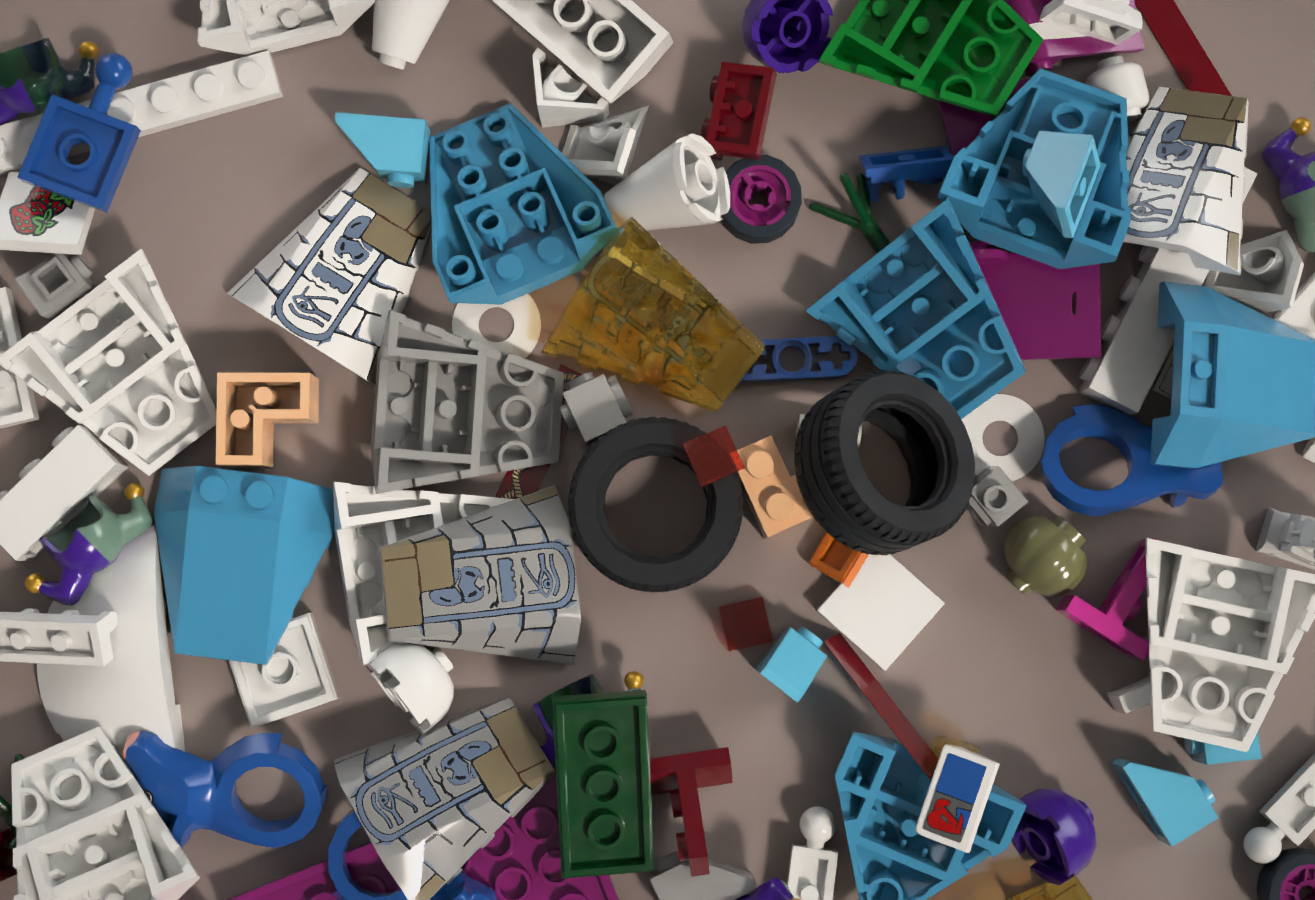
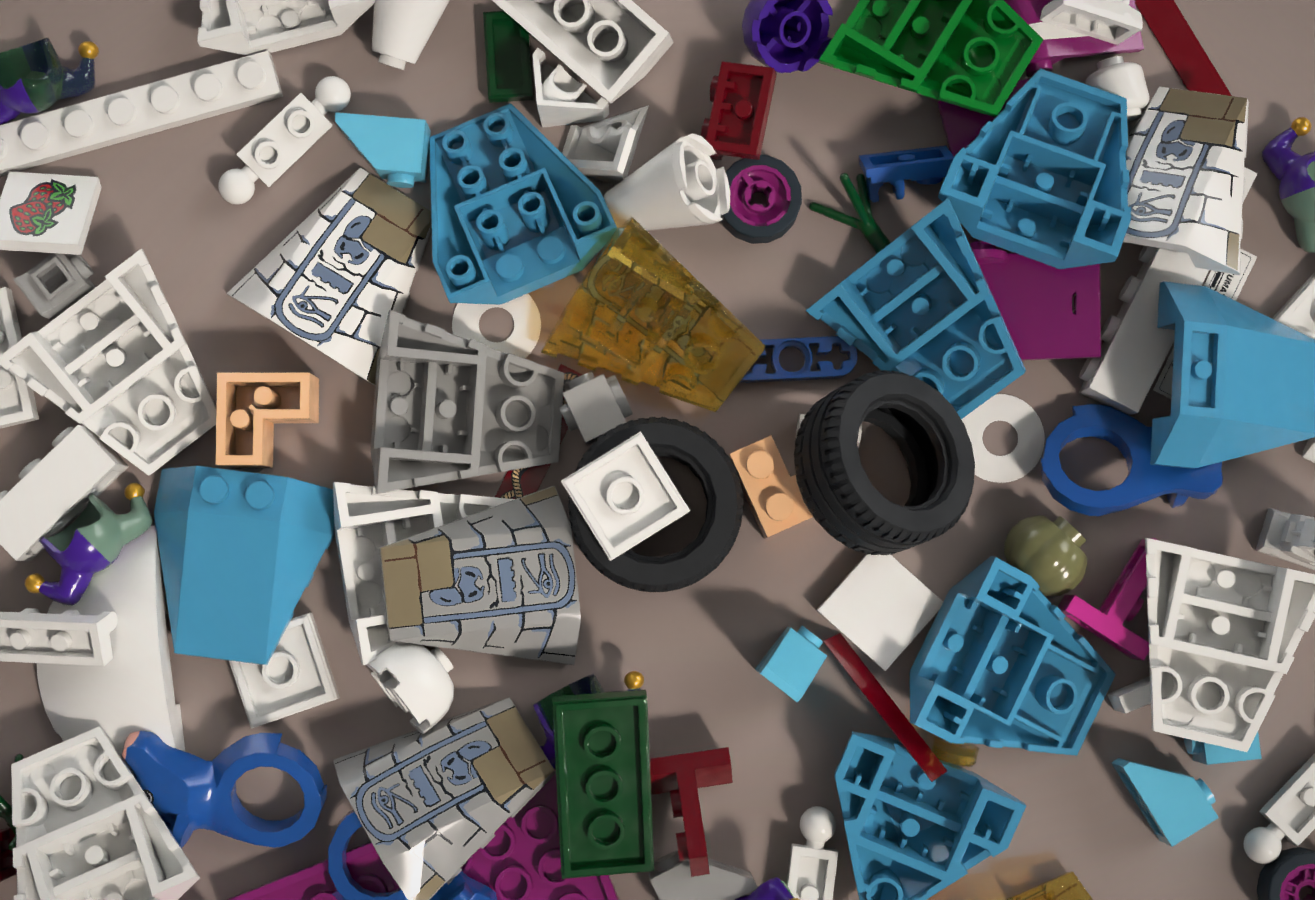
(70, 124): blue plate -> none
(284, 140): none -> white plate
(507, 58): none -> dark green tile
(625, 496): none -> white tile
(713, 456): clear red tile -> none
(745, 624): clear red tile -> none
(837, 560): orange tile -> none
(956, 797): slope -> none
(994, 497): light grey window -> none
(1006, 668): none -> dark azure wedge
(1056, 834): dark purple cylinder -> none
(1062, 176): medium azure slope -> none
(1267, 277): white slope -> none

